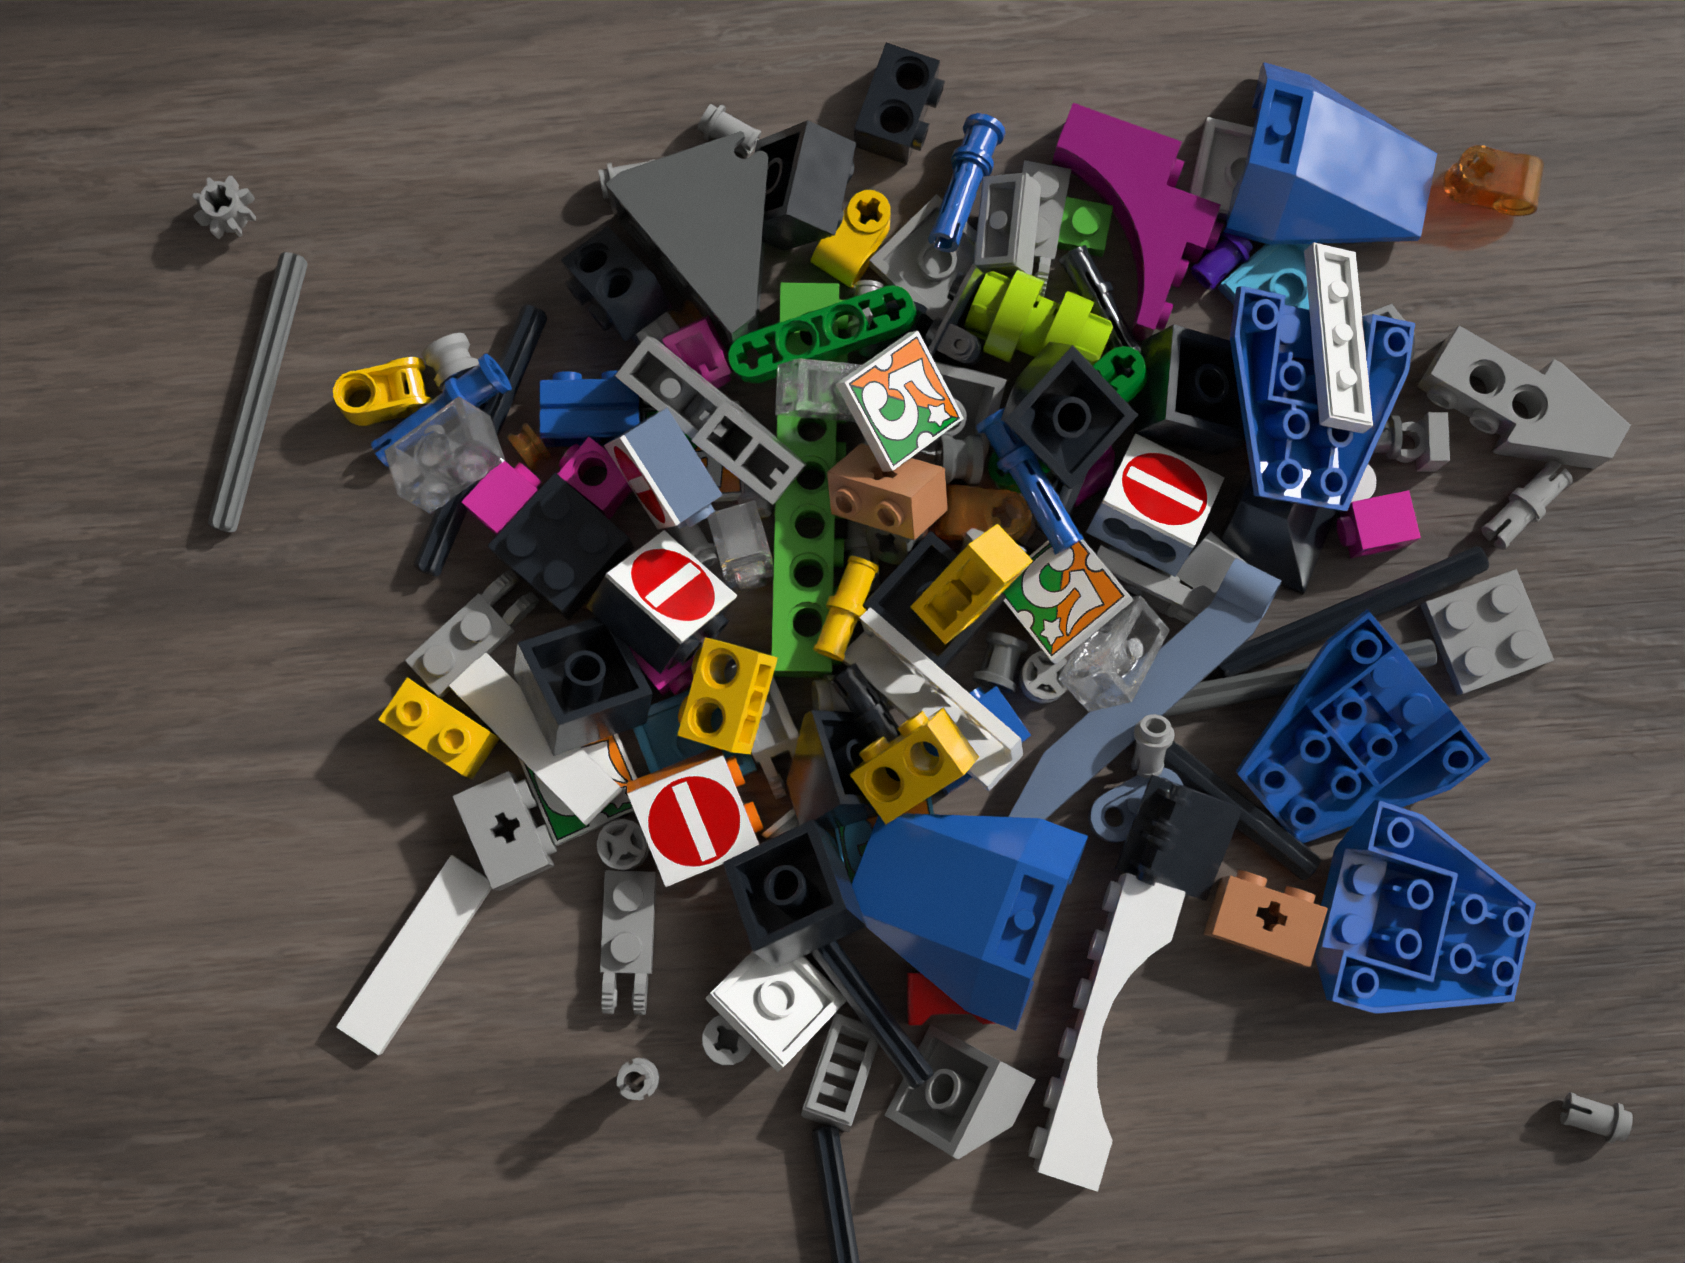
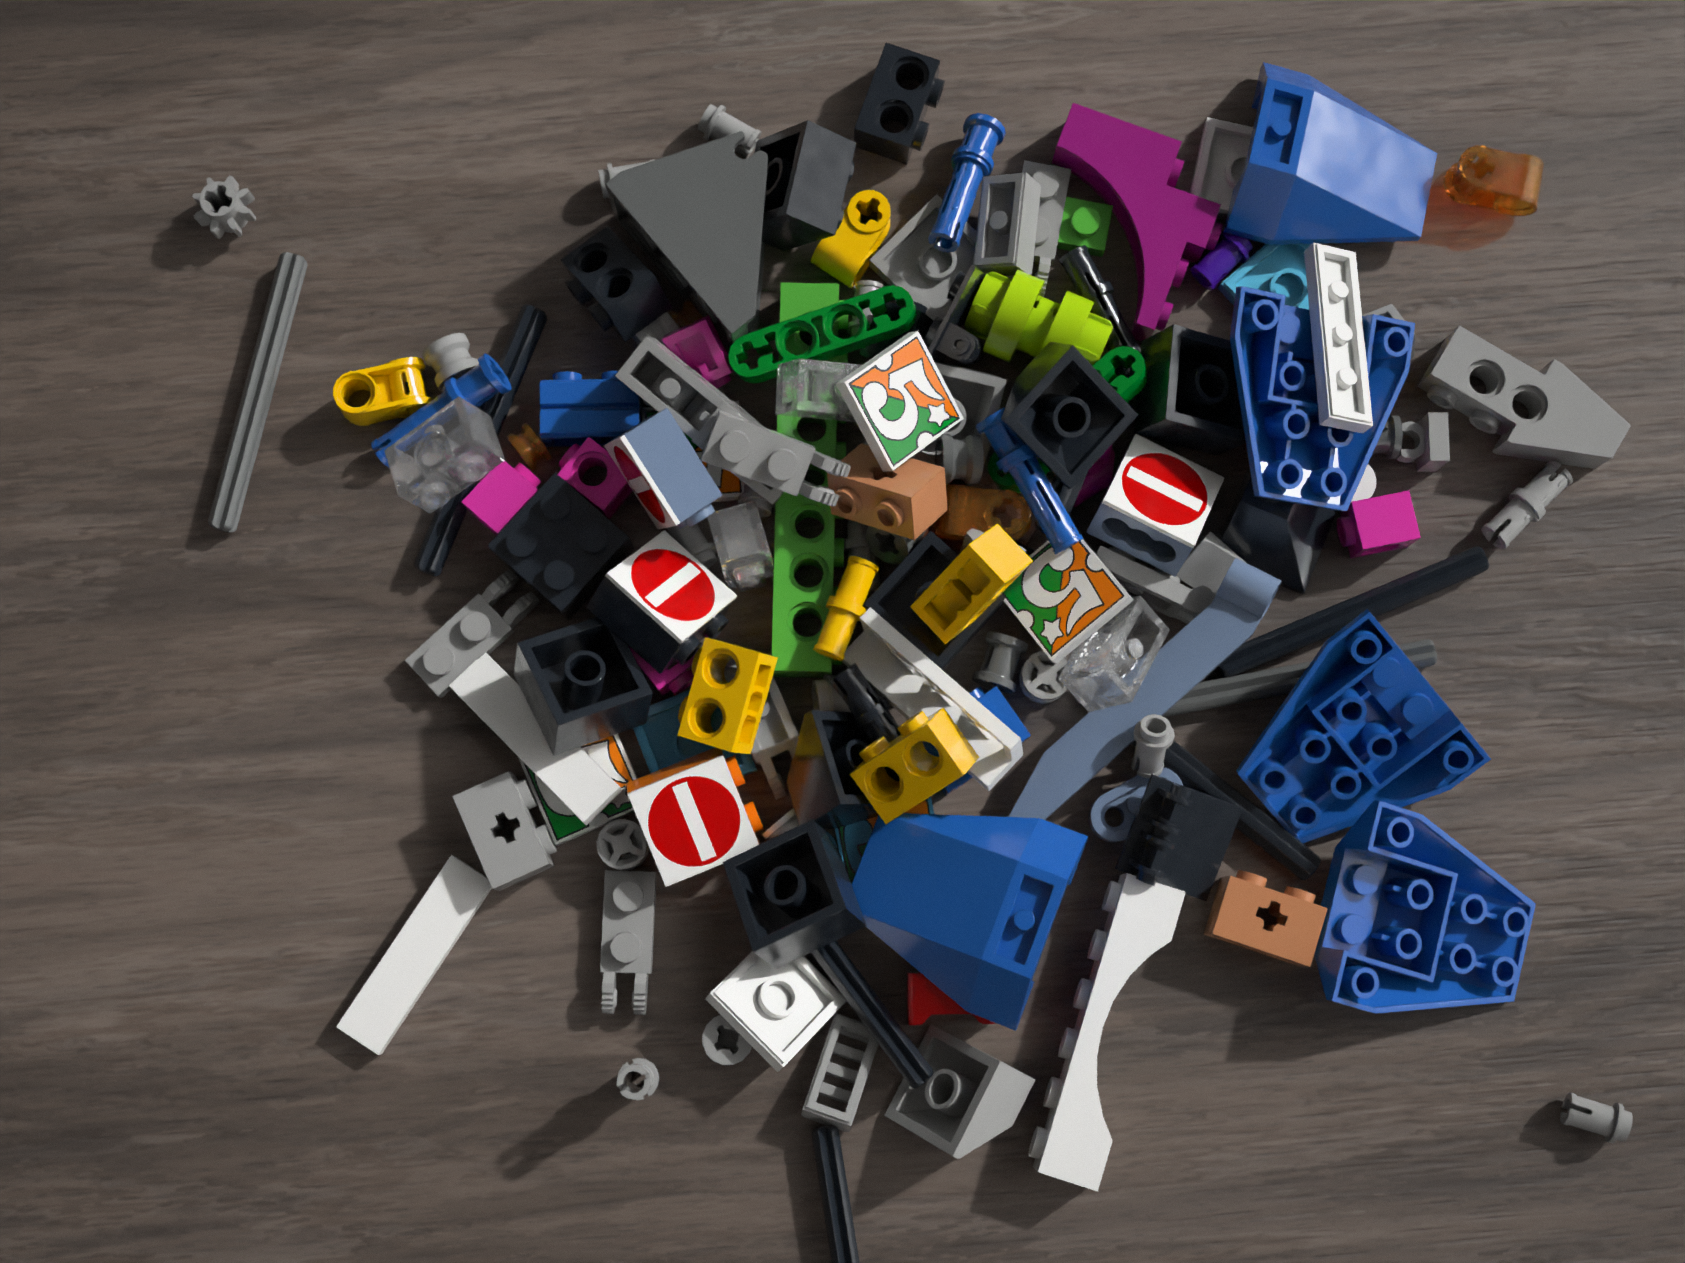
(439, 729): yellow brick -> none
(769, 457): none -> light grey hinge
(1487, 632): light grey plate -> none

